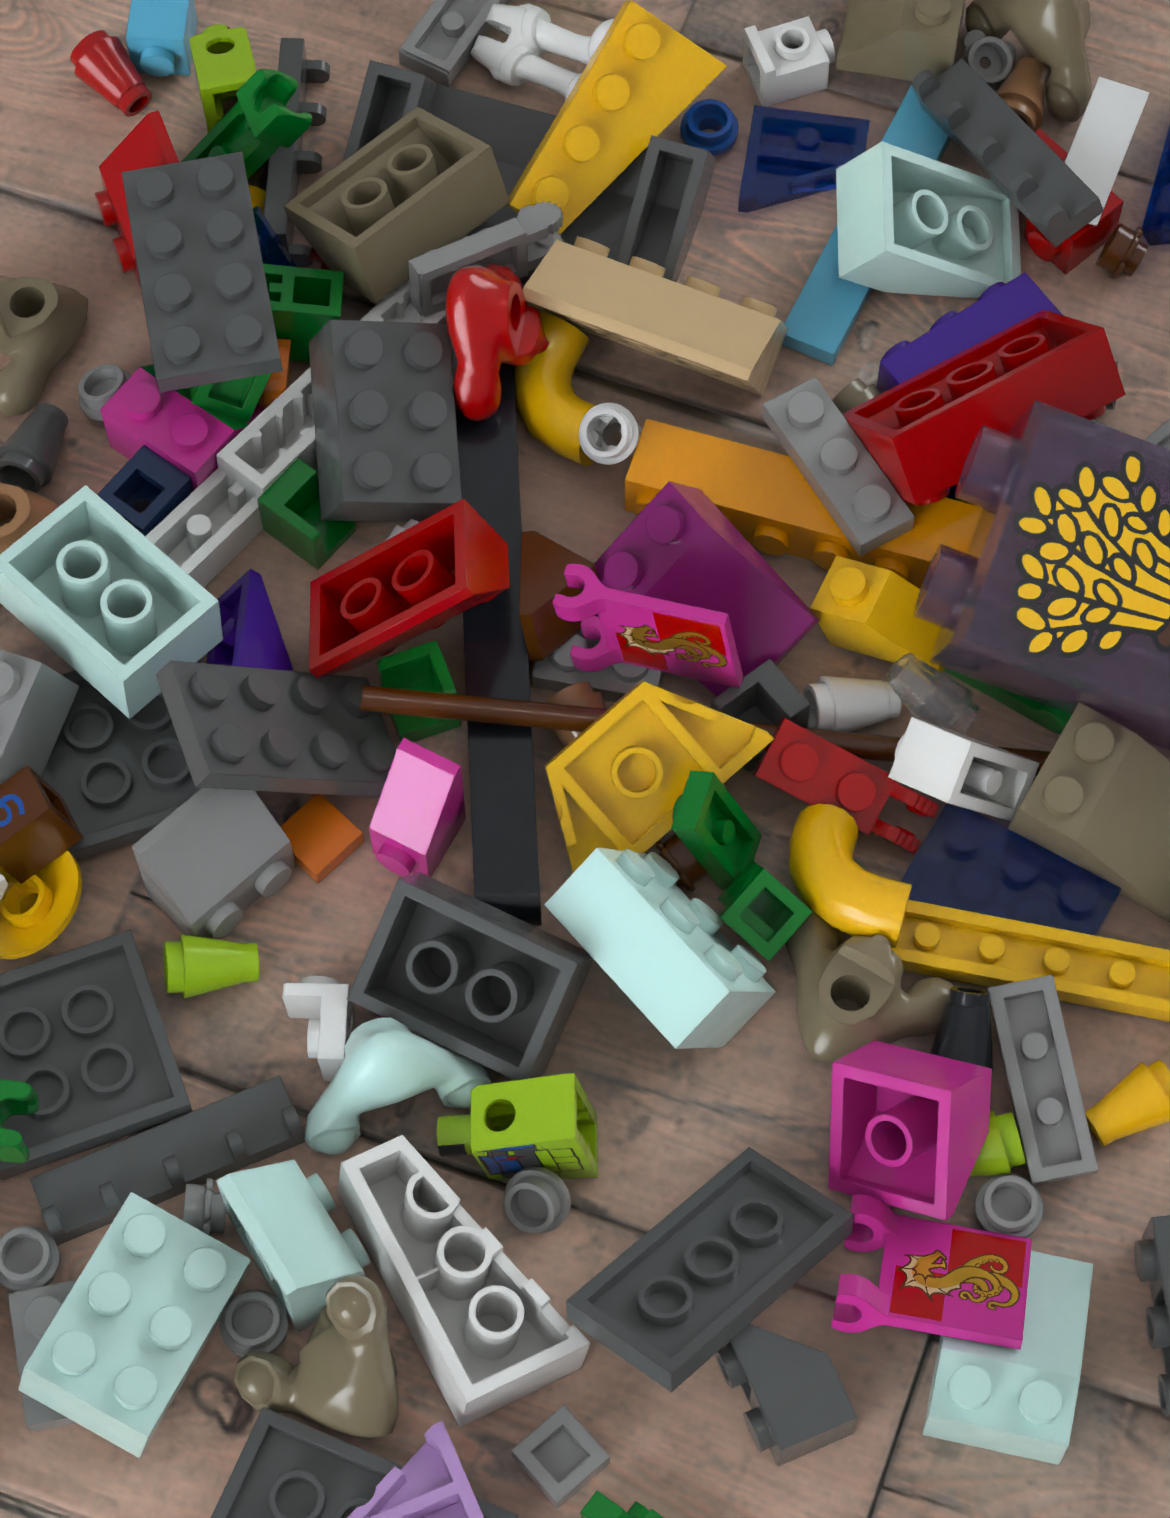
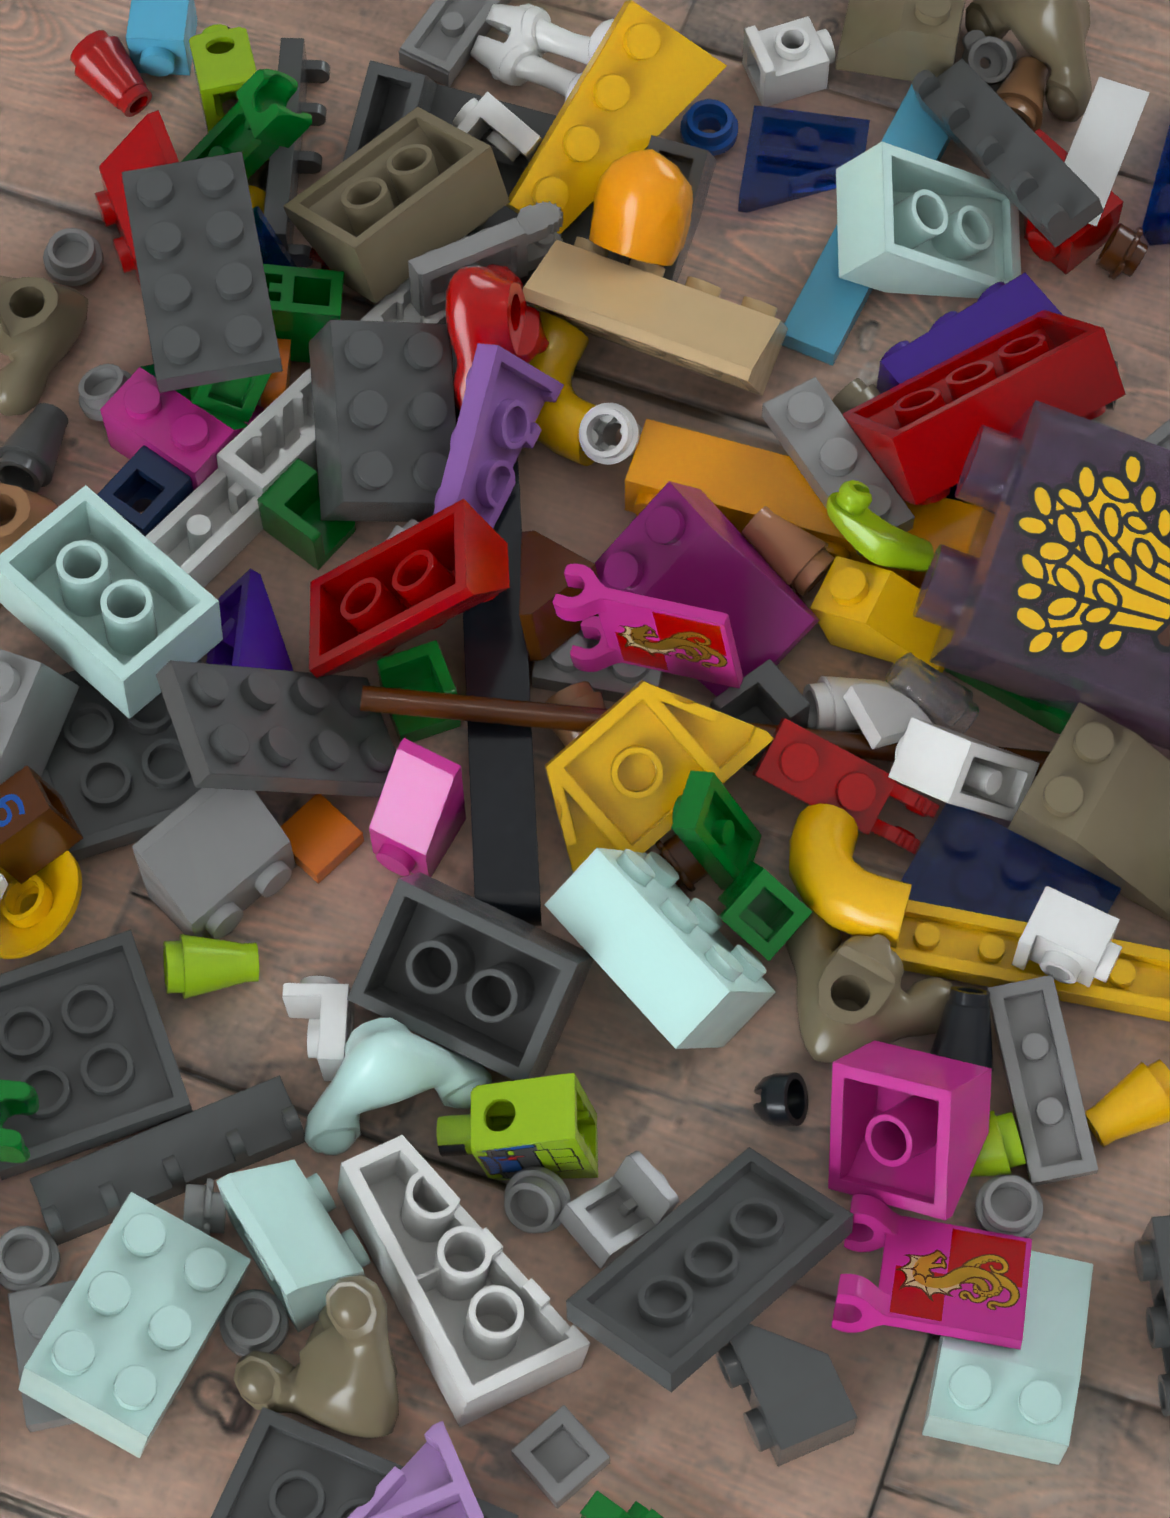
(73, 257): none -> light grey plate
(492, 428): none -> medium lavender wing
(509, 133): none -> white bracket
(619, 1210): none -> light grey bracket
(642, 208): none -> light orange piece
(782, 1099): none -> black hinge
(789, 550): none -> nougat cone
(872, 535): none -> lime arm
(881, 712): none -> white tile
(1069, 940): none -> white brick

